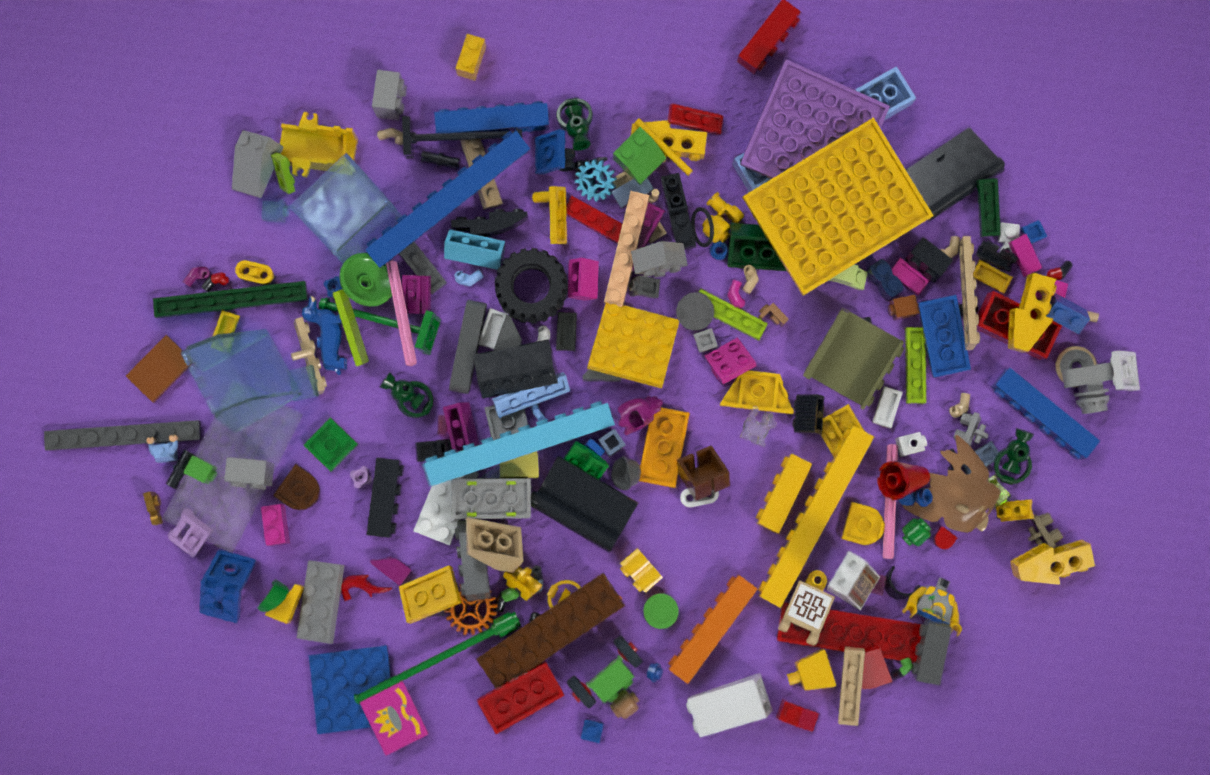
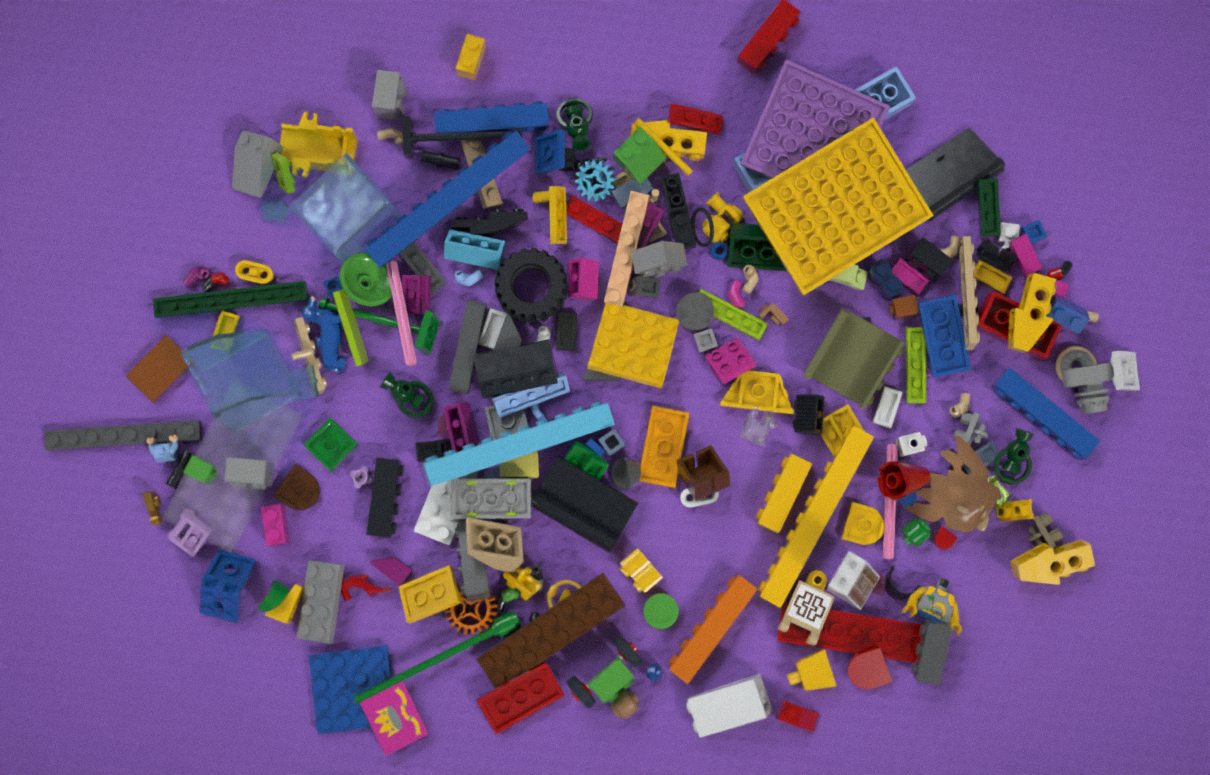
(592, 731): blue plate -> none
(638, 413): magenta piece -> none
(851, 686): tan plate -> none
(906, 667): arm -> none
(923, 497): blue plate -> none

